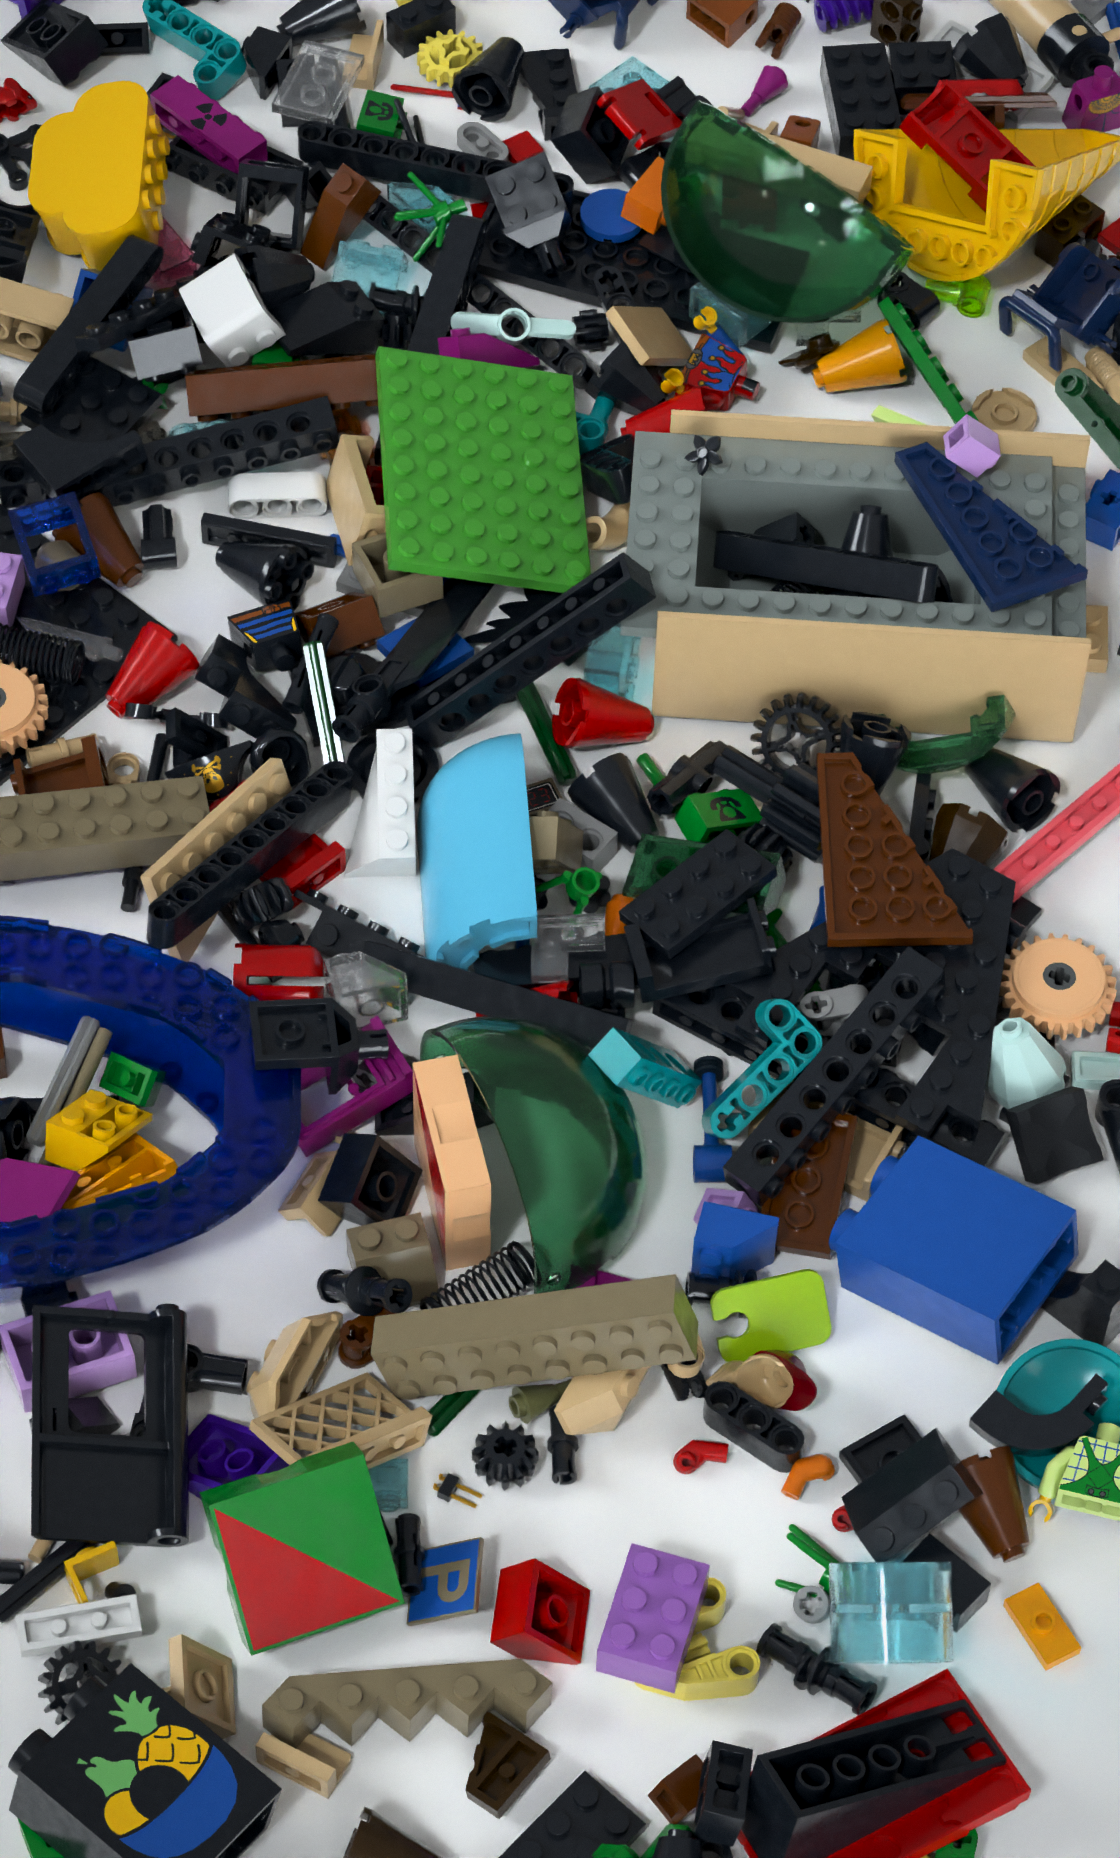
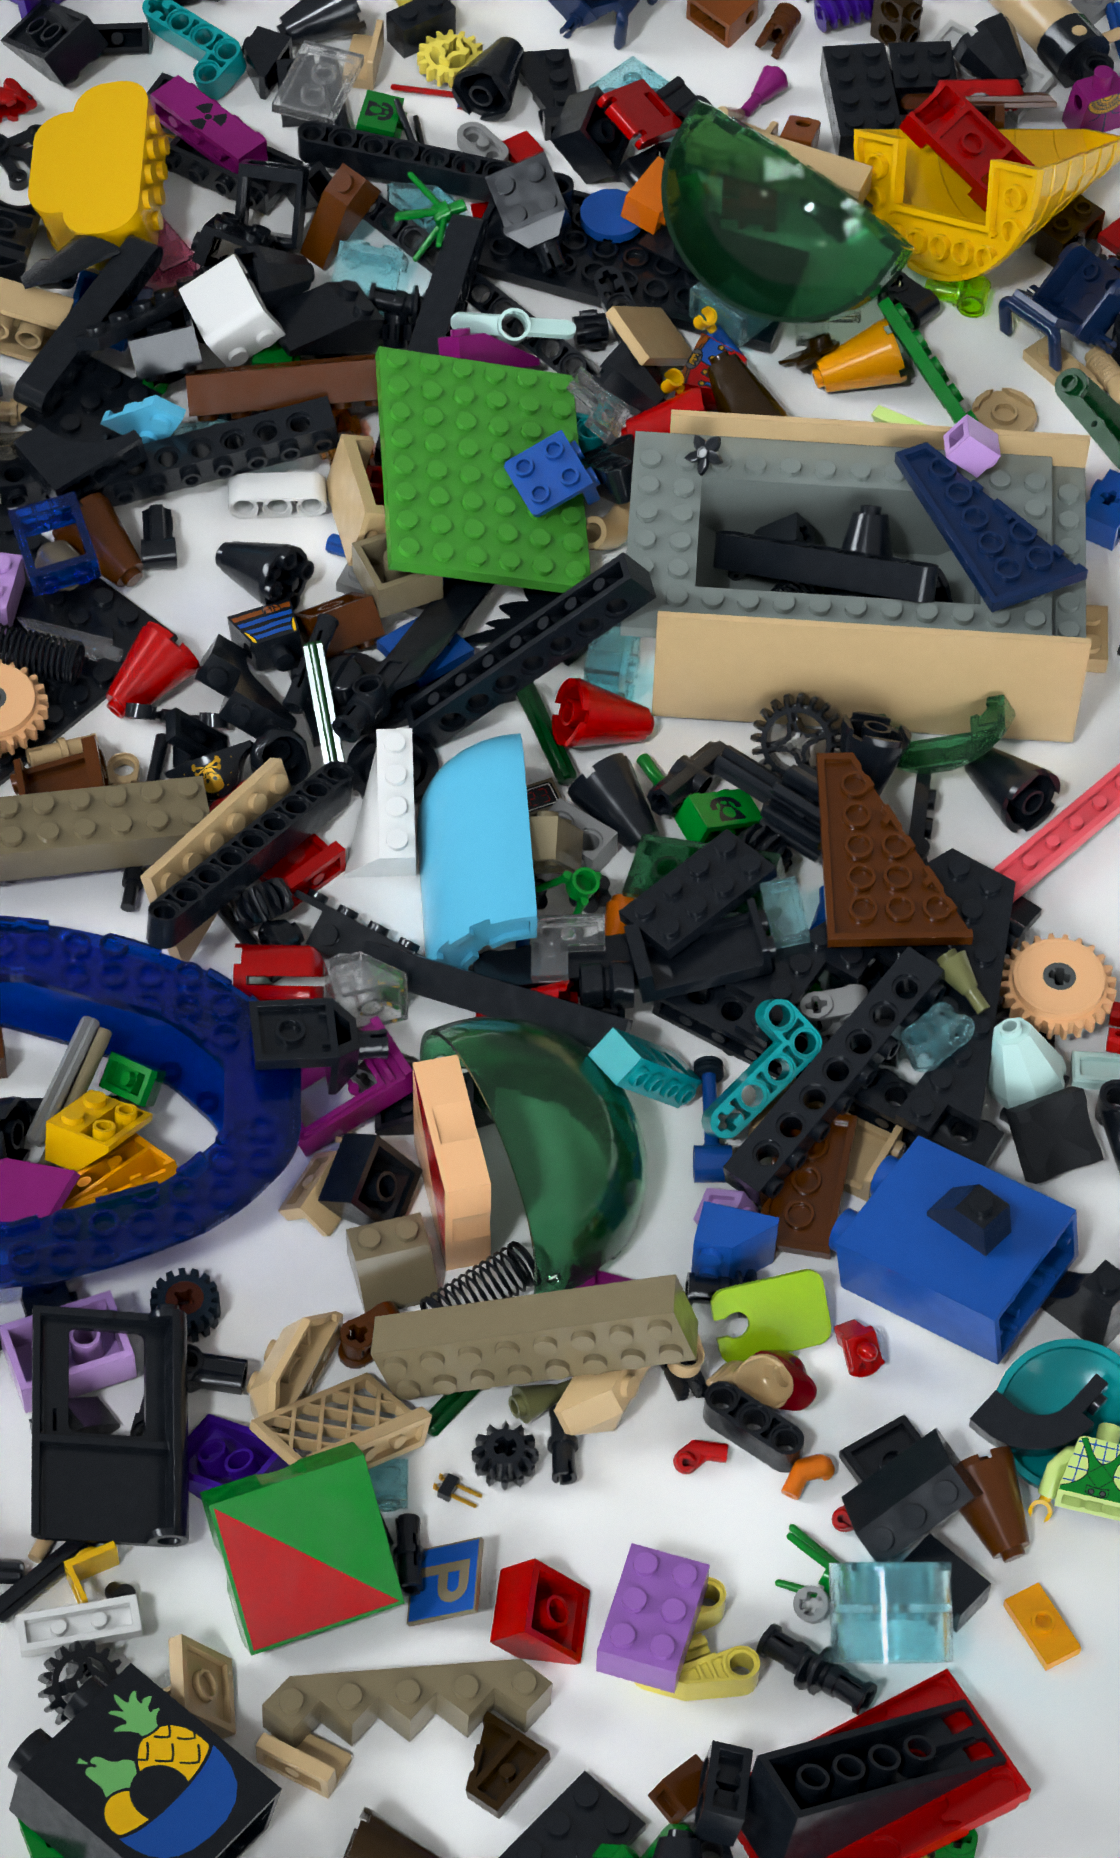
(63, 268): none -> black panel
(151, 419): none -> medium azure wing
(203, 1299): none -> black wheel
(221, 529): black tile -> none
(365, 1291): black piece -> none
(552, 474): none -> blue bracket
(608, 410): none -> clear tile
(738, 389): none -> dark brown cone
(785, 912): none -> clear light blue tile
(859, 1348): none -> red piece
(933, 1036): none -> clear light blue piece
(961, 977): none -> olive cone
(971, 835): dark brown cone -> none
(973, 1216): none -> black slope

